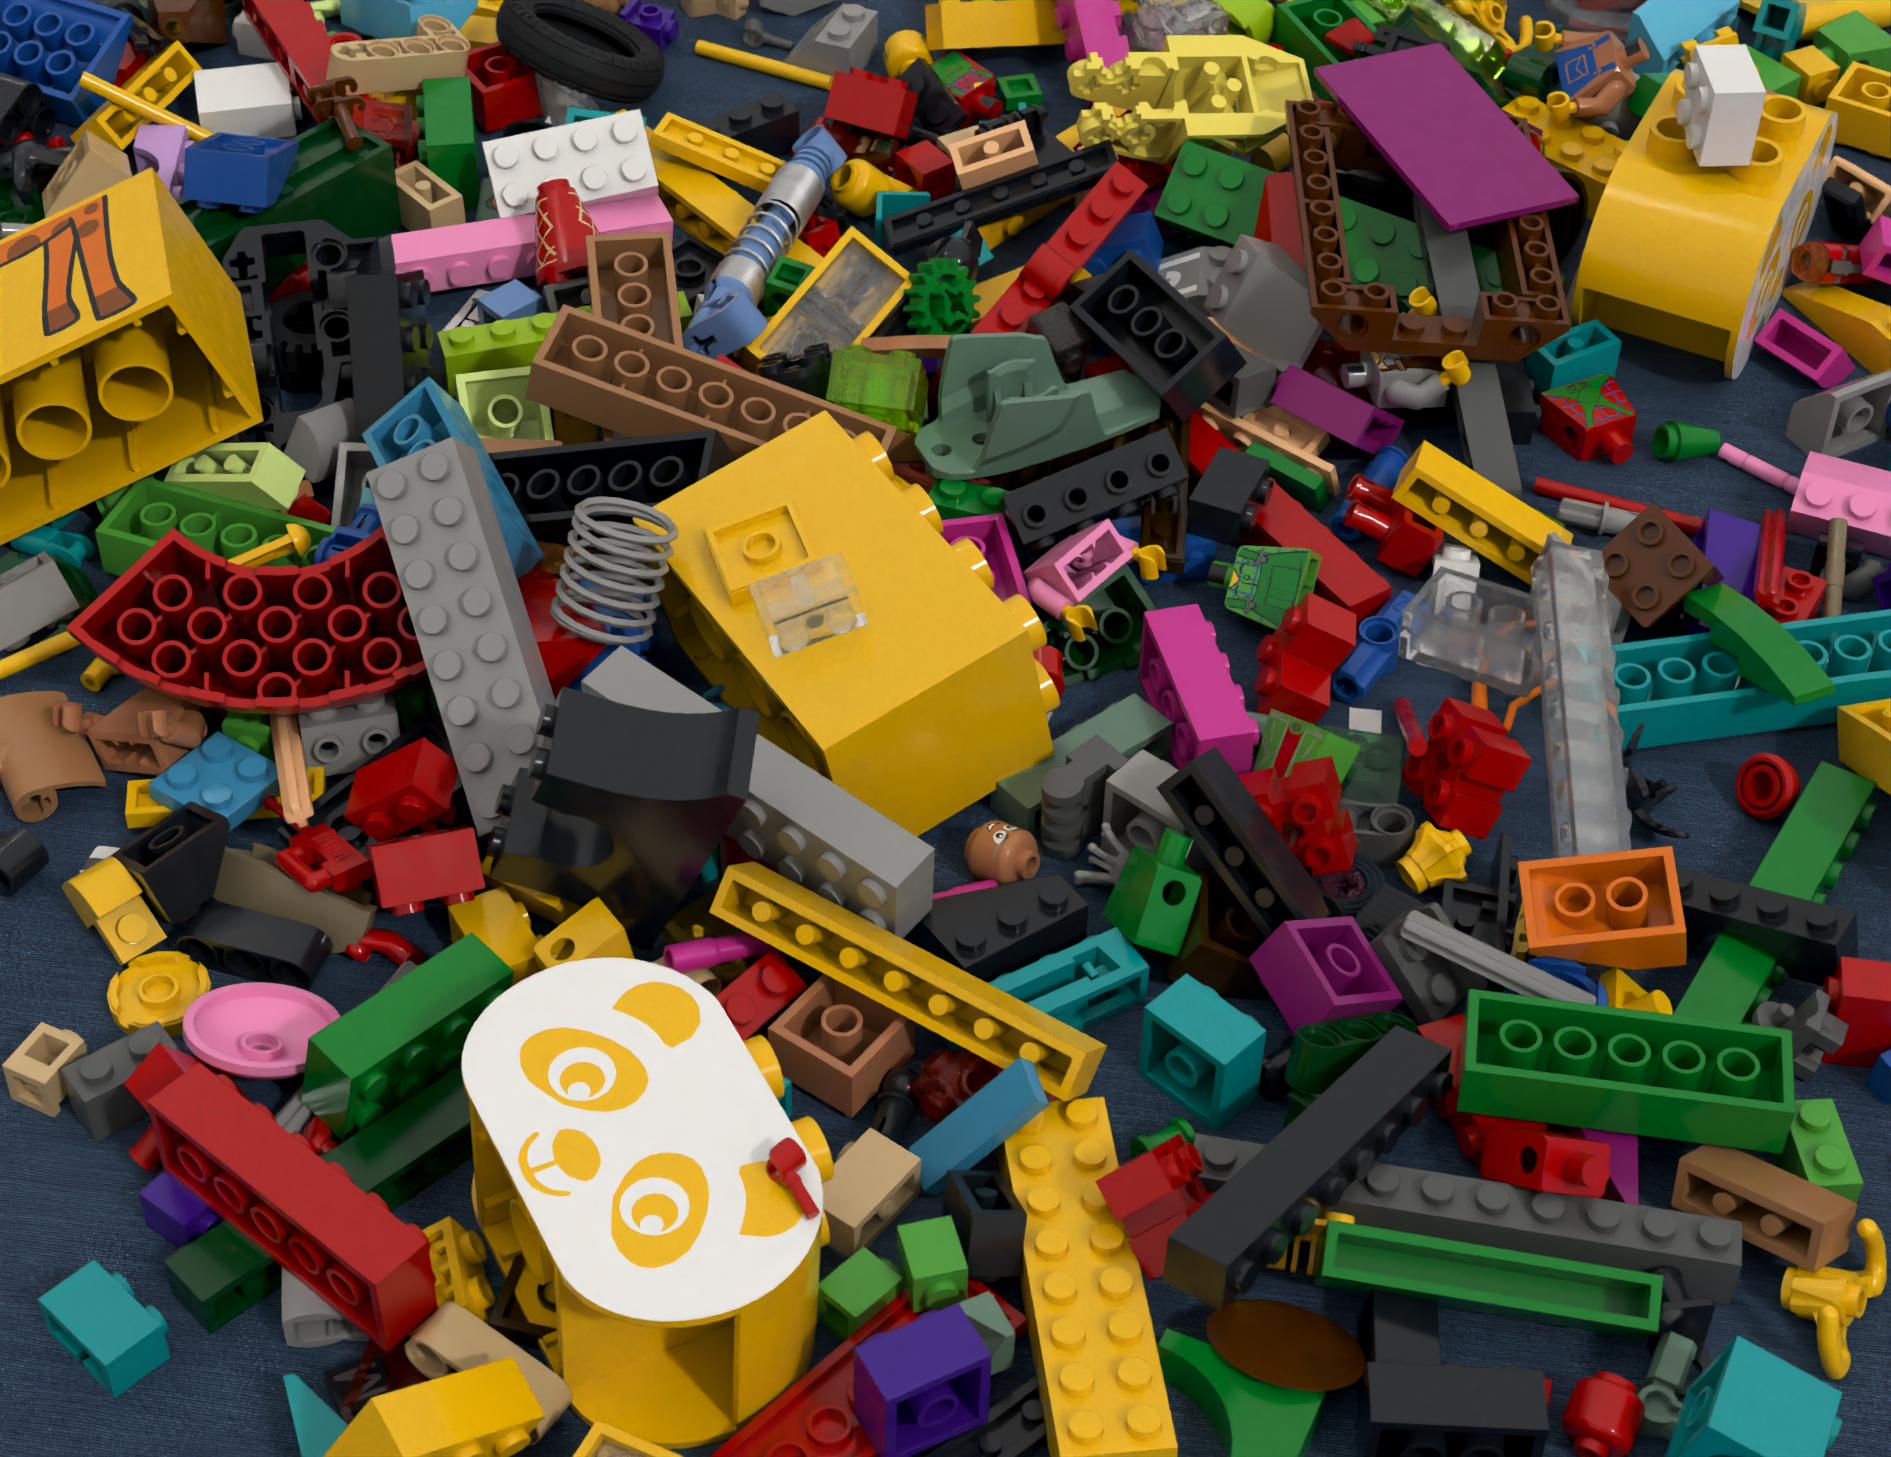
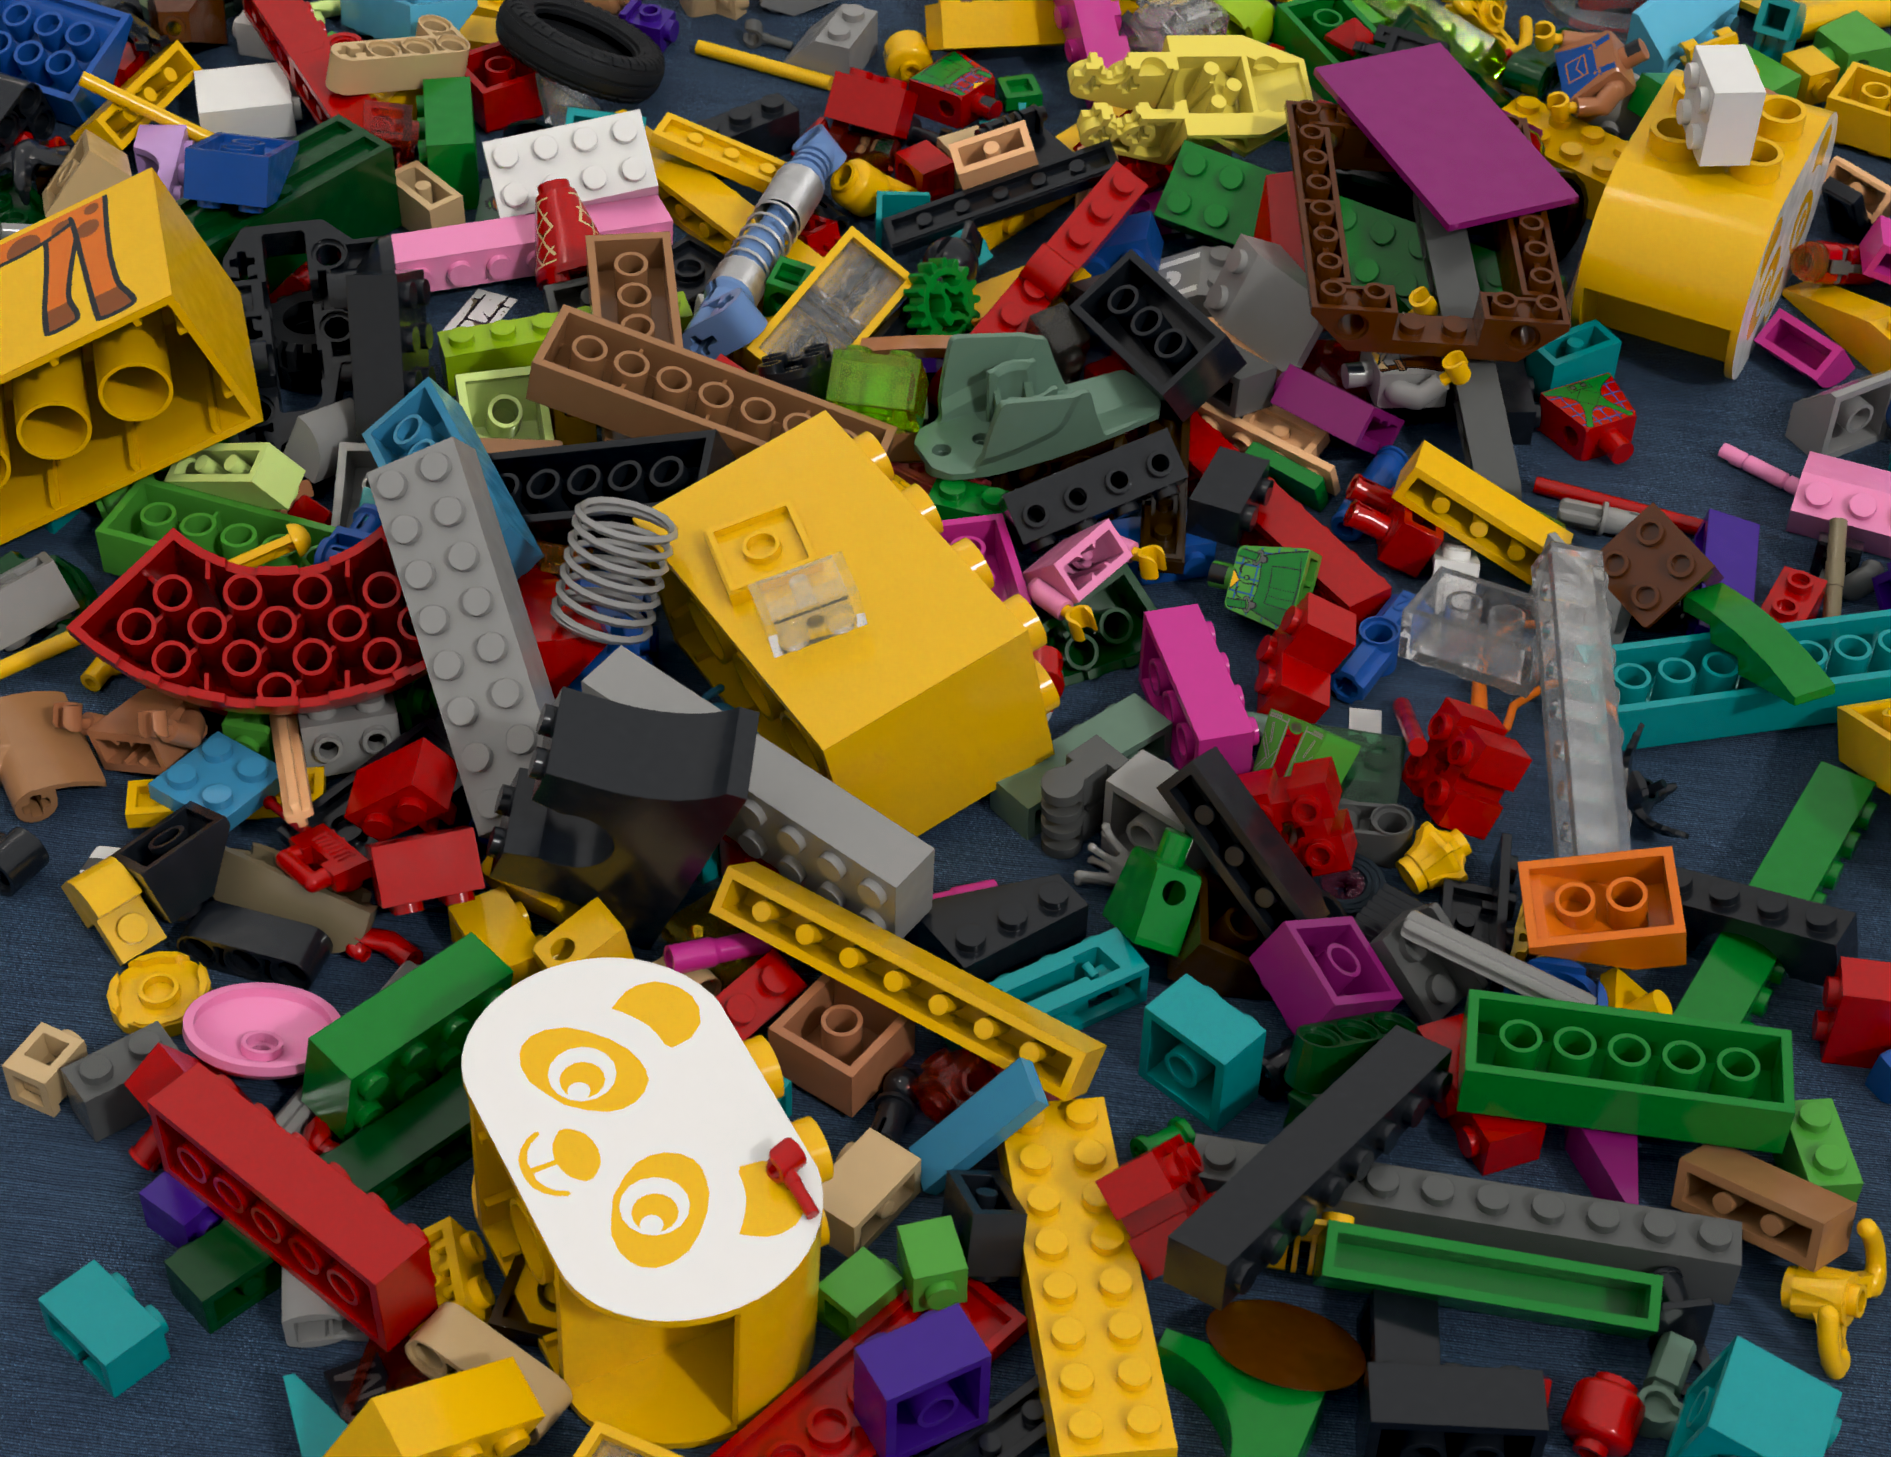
(66, 545): teal bar -> none
(331, 101): reddish brown piece -> none
(508, 303): medium blue brick -> none
(935, 102): black plate -> none
(992, 1328): sand green slope -> none
(1002, 853): nougat head -> none
(1273, 155): yellow brick -> none
(1564, 1160): red torso -> none
(1684, 441): green cone -> none
(1766, 786): red brick -> none
(1770, 559): red axle -> none
(1808, 1025): dark grey hips -> none

